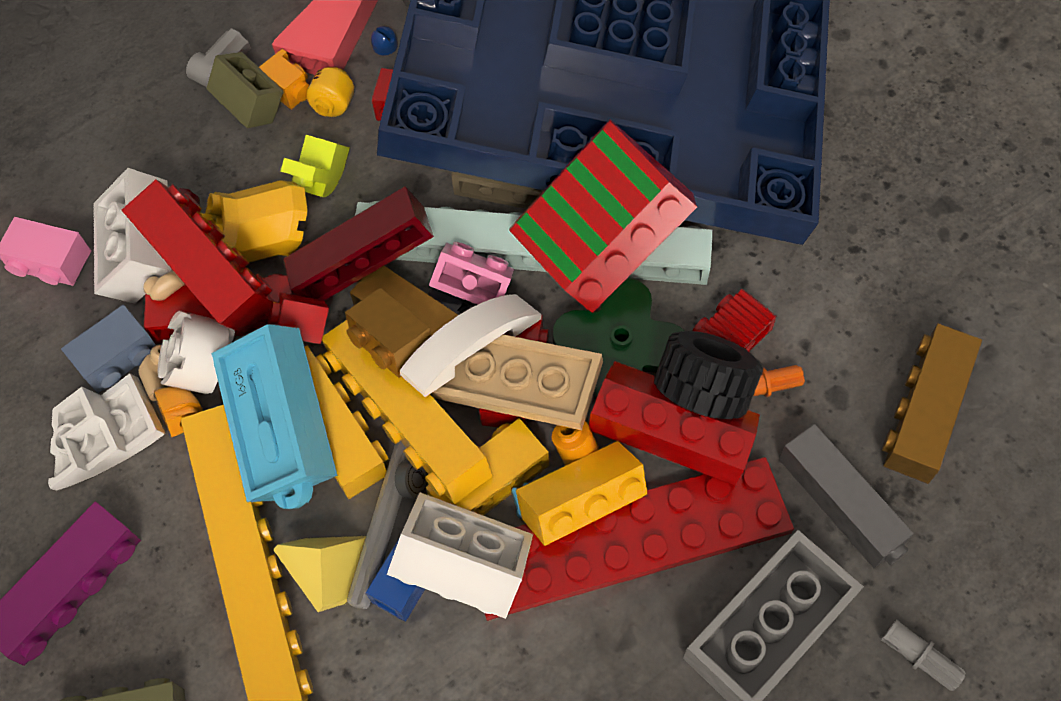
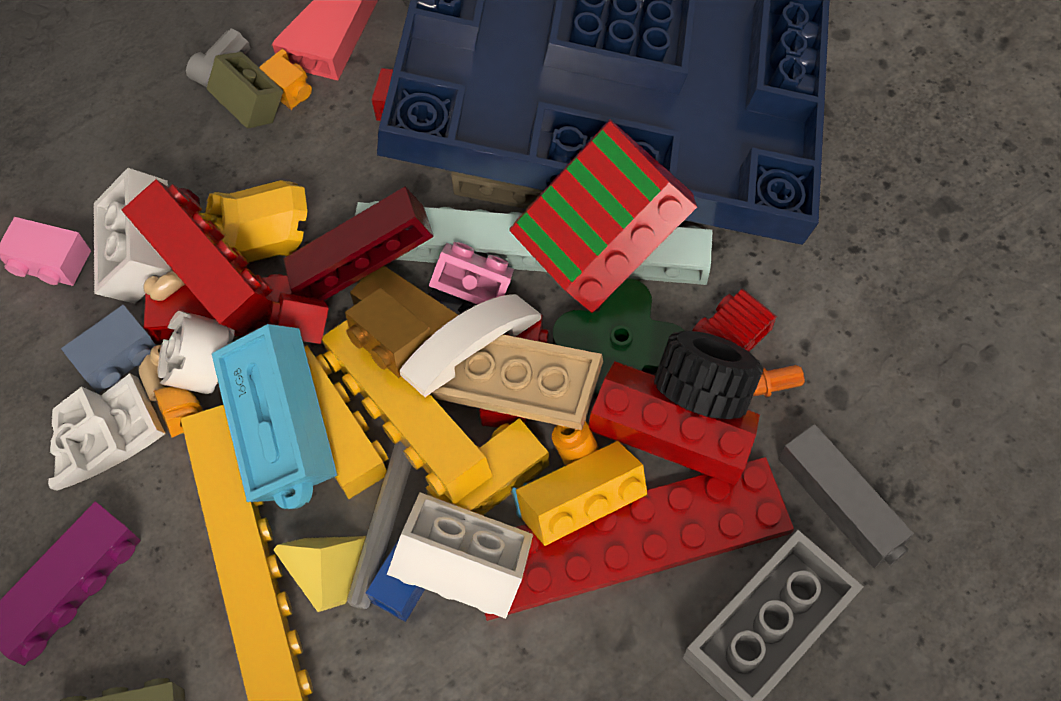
(318, 167): neon yellow brick -> none
(330, 91): yellow head -> none
(381, 44): blue hinge -> none
(410, 481): dark grey tile -> none
(924, 655): light grey axle -> none
(932, 403): pearl gold brick -> none

